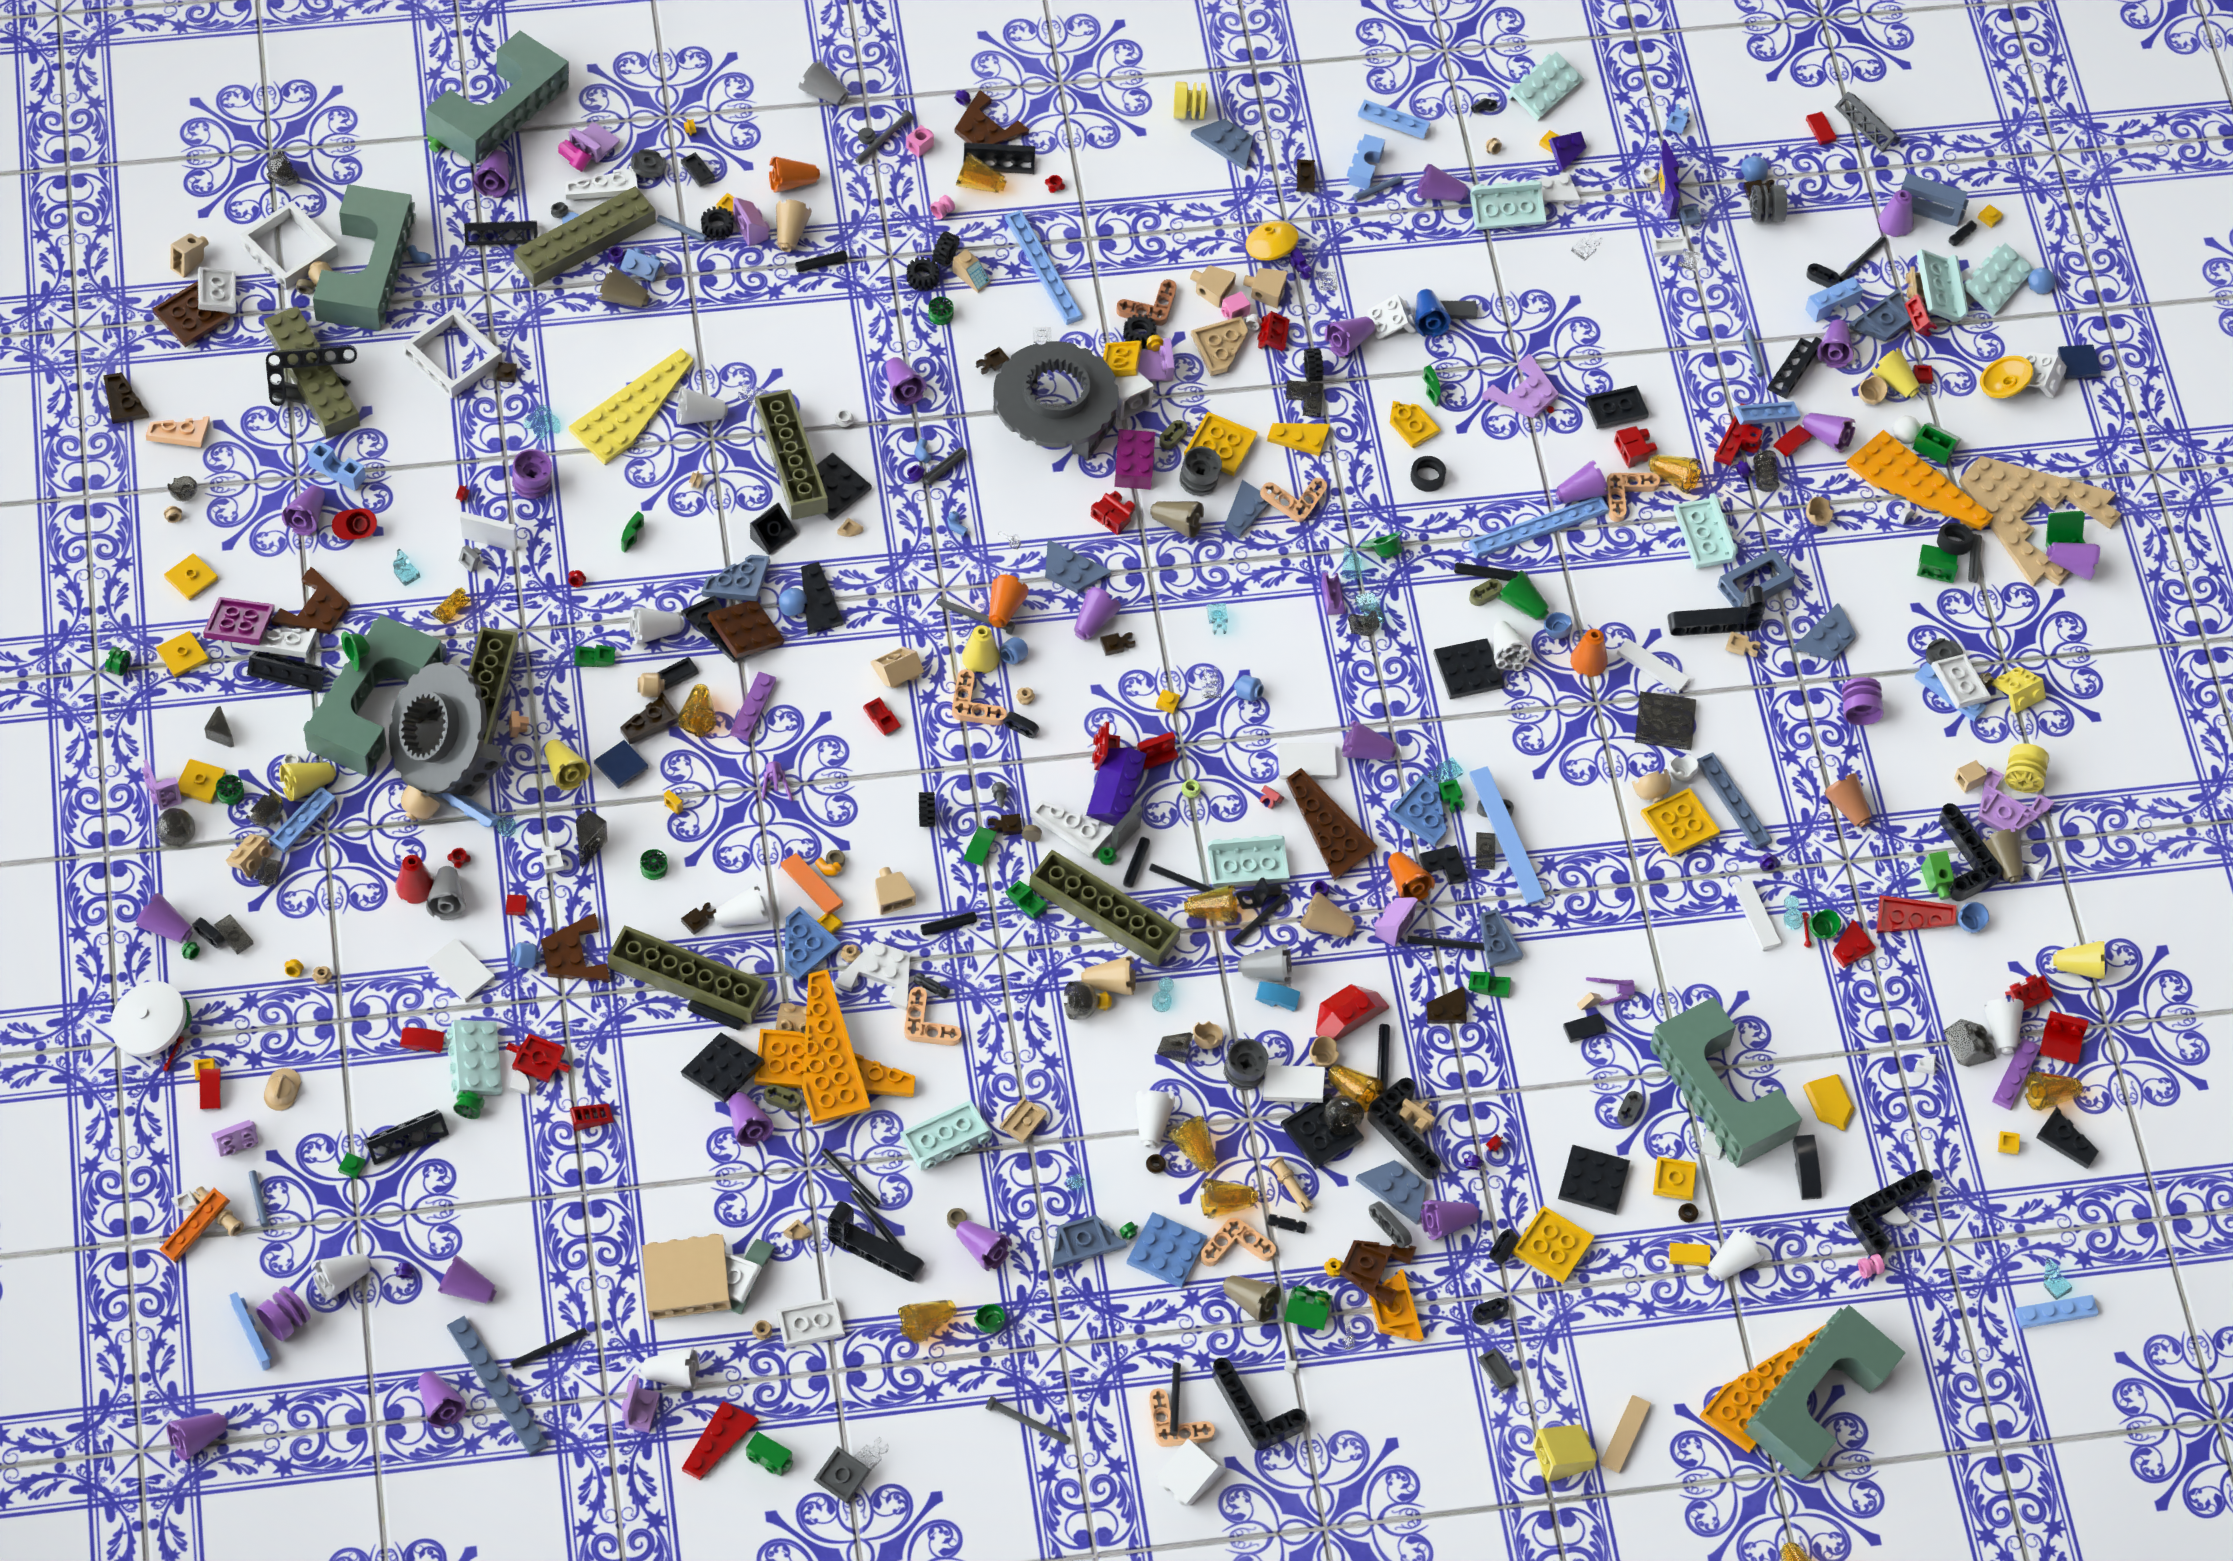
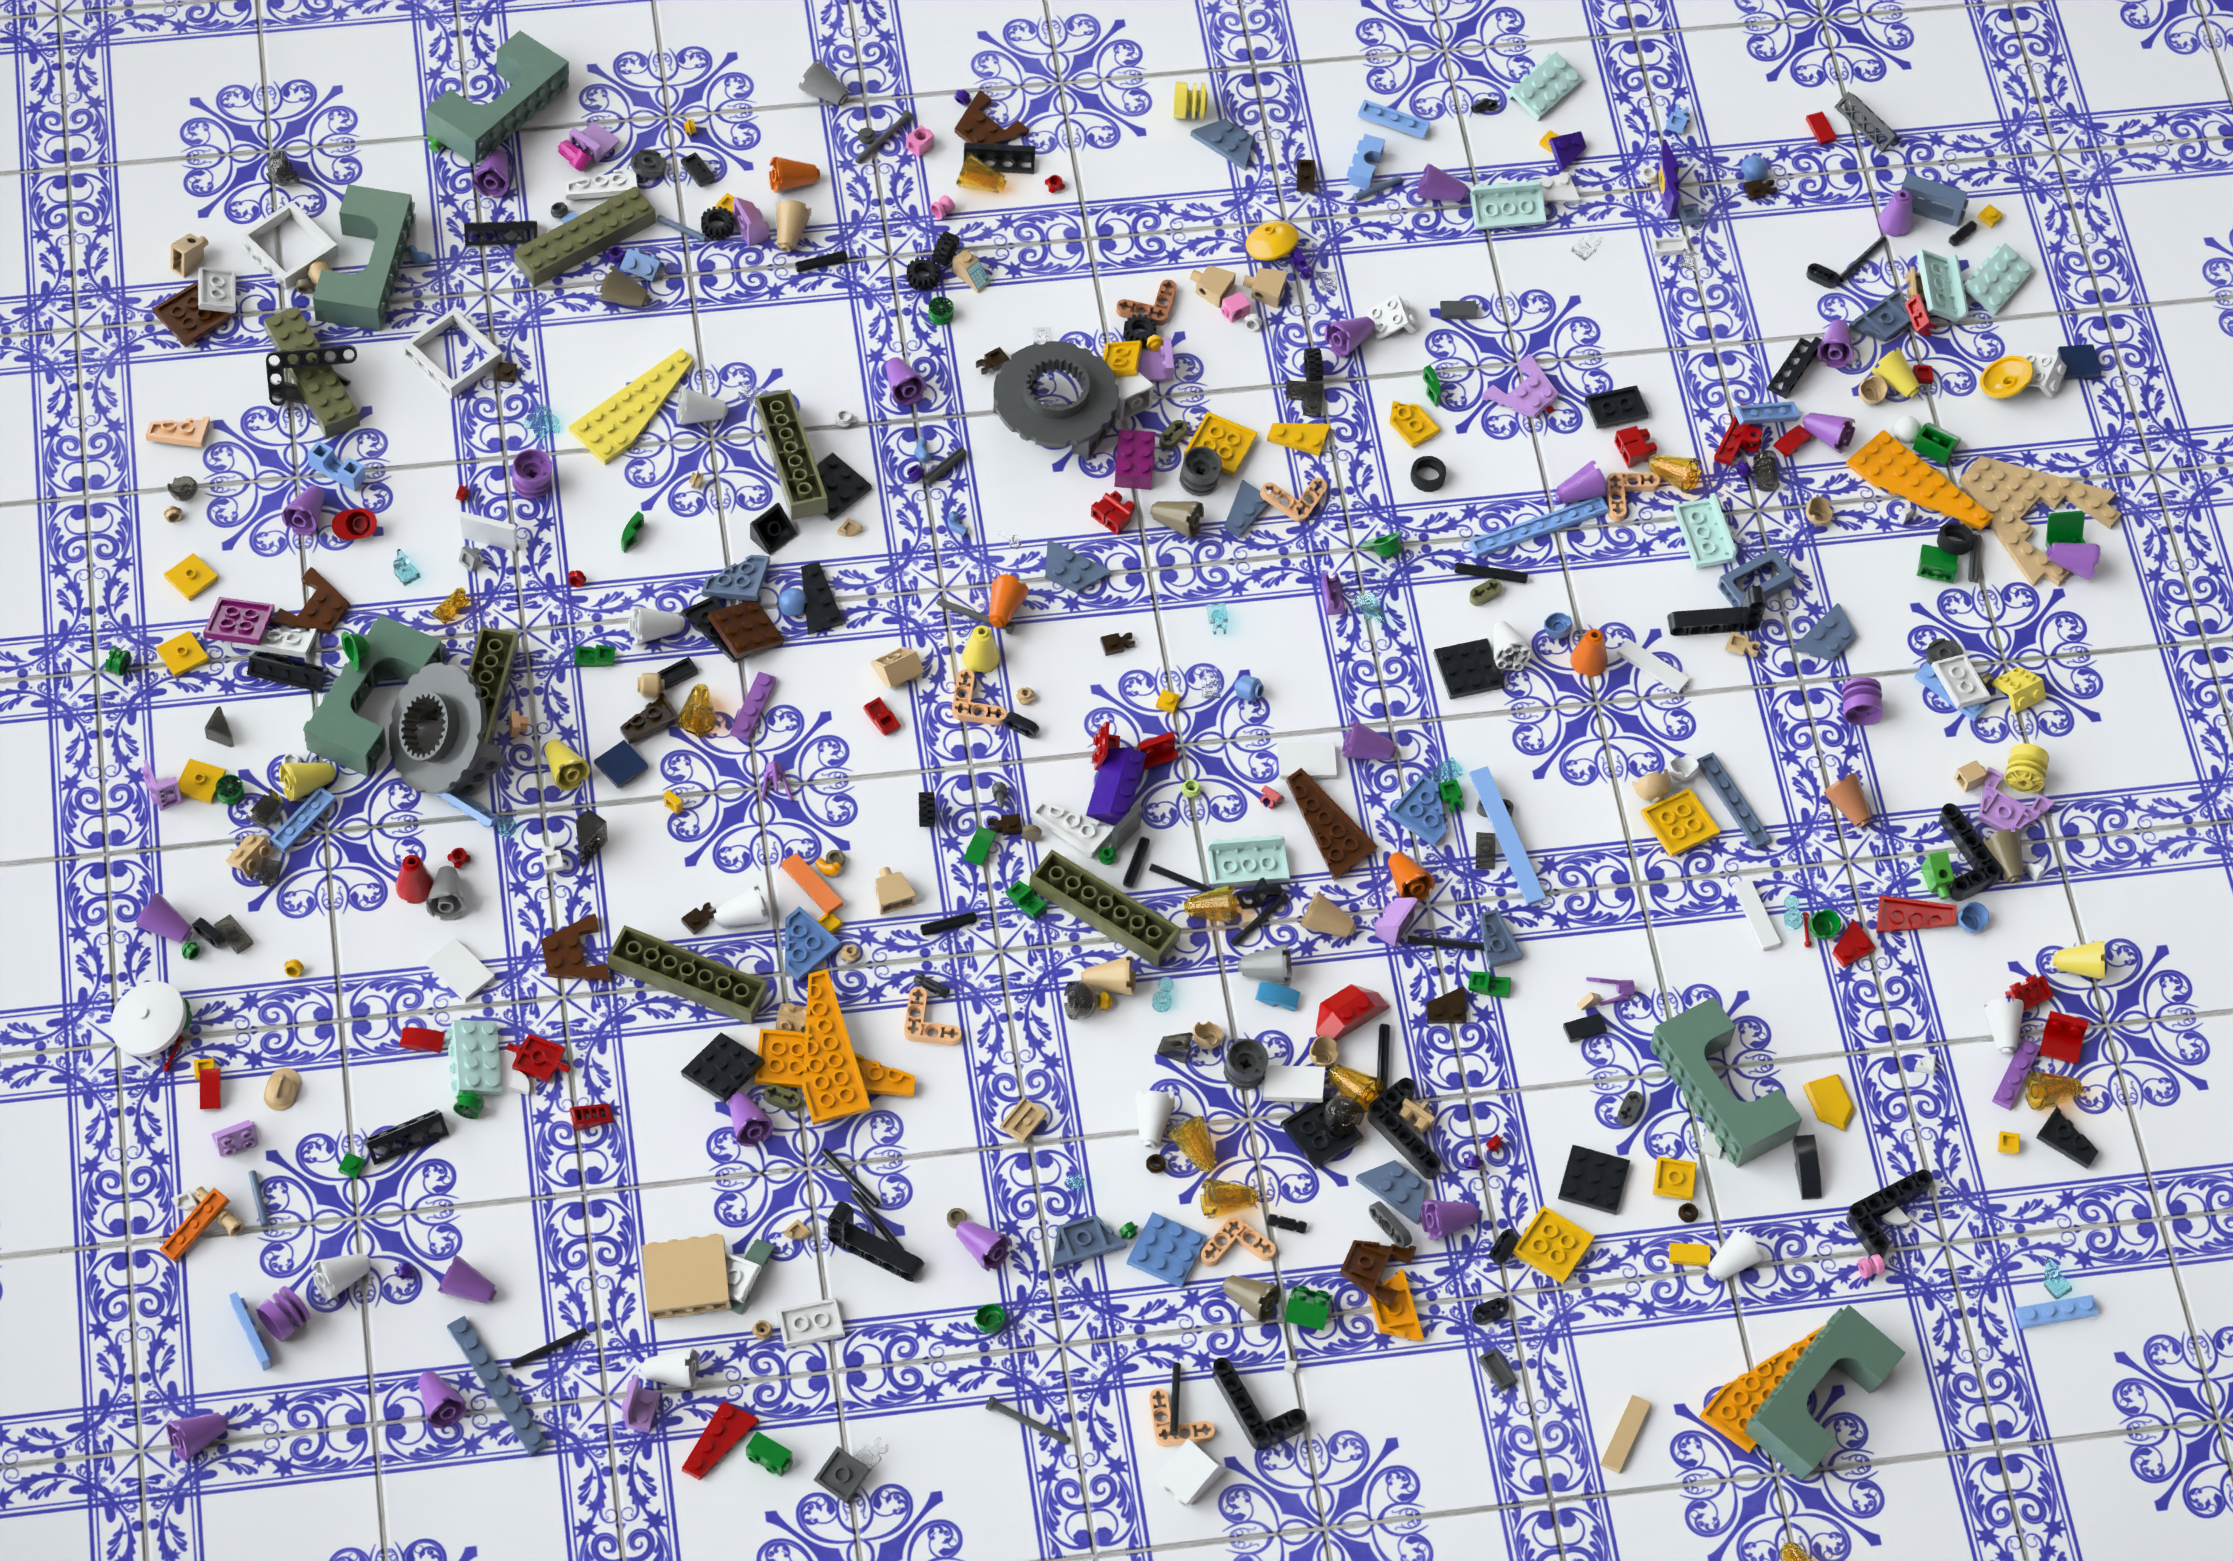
(122, 400): dark brown wing -> none
(175, 827): clear smoke cylinder -> none
(322, 979): tan plate -> none
(417, 804): tan cylinder -> none
(516, 905): red tile -> none
(525, 955): medium blue head -> none
(653, 864): green wheel -> none
(715, 1015): black axle -> none
(882, 965): white wing -> none
(925, 1318): clear yellow cone -> none
(946, 1135): light aqua bracket -> none
(1014, 650): medium blue head -> none
(1043, 267): light blue tile -> none
(1095, 612): medium lavender cone -> none
(1220, 343): tan plate -> none
(1273, 331): red bracket -> none
(1286, 1177): tan pin -> none
(1319, 885): dark purple plate -> none
(1333, 1272): yellow plate -> none
(1349, 1341): clear hand -> none
(1351, 564): clear light blue slope -> none
(1364, 624): clear smoke bracket -> none
(1430, 315): blue cone -> none
(1445, 859): black plate -> none
(1493, 145): tan plate -> none
(1524, 596): green cone -> none
(1564, 1451): light yellow slope -> none
(1665, 720): clear smoke plate -> none
(1753, 352): sand blue bar -> none
(1768, 862): dark purple plate -> none
(1769, 203): dark grey wheel -> none
(1822, 303): light blue arch -> none
(1969, 1043): clear smoke slope -> none
(2041, 280): medium blue hair -> none

